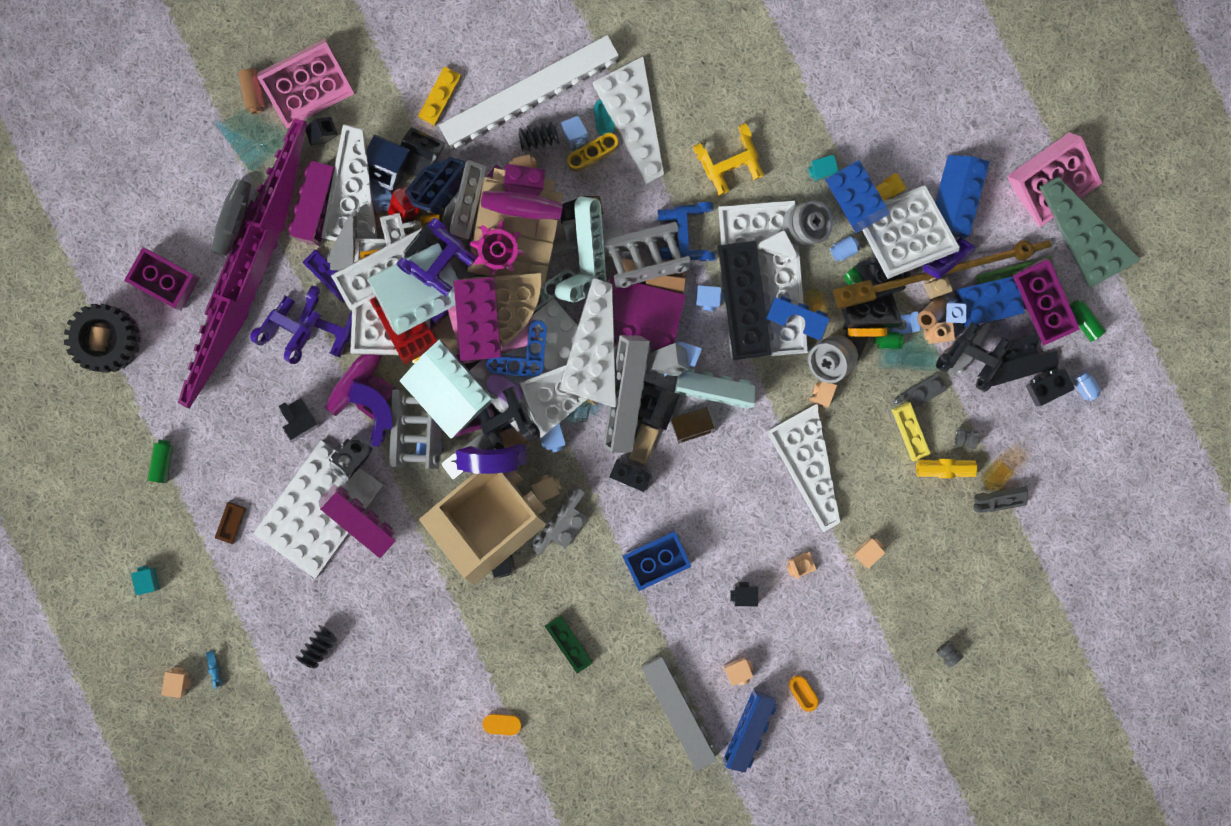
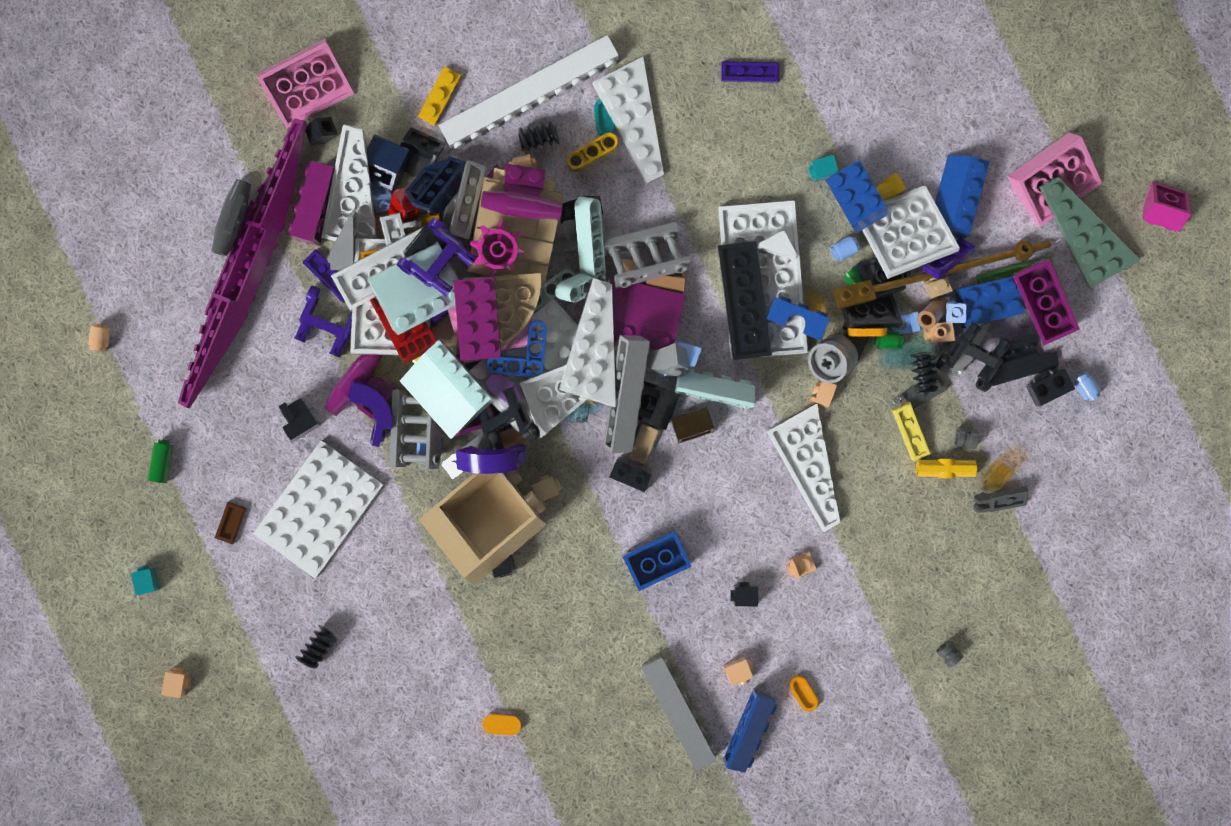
(125, 342): black tyre -> none
(161, 279): magenta brick -> none
(214, 669): dark azure piece -> none
(247, 148): clear light blue slope -> none
(251, 90): medium nougat brick -> none
(277, 318): dark purple connector -> none
(353, 460): black brick -> none
(357, 520): magenta brick -> none
(554, 439): light blue brick -> none
(563, 524): light grey bracket -> none
(568, 644): dark green plate -> none
(574, 133): light blue brick -> none
(680, 214): blue connector -> none
(709, 297): light blue brick -> none
(716, 172): yellow connector -> none
(750, 72): none -> dark purple tile
(808, 223): light grey wheel -> none
(869, 552): light nougat brick -> none
(925, 372): none -> black piece
(1087, 320): green brick -> none
(1166, 207): none -> dark pink slope

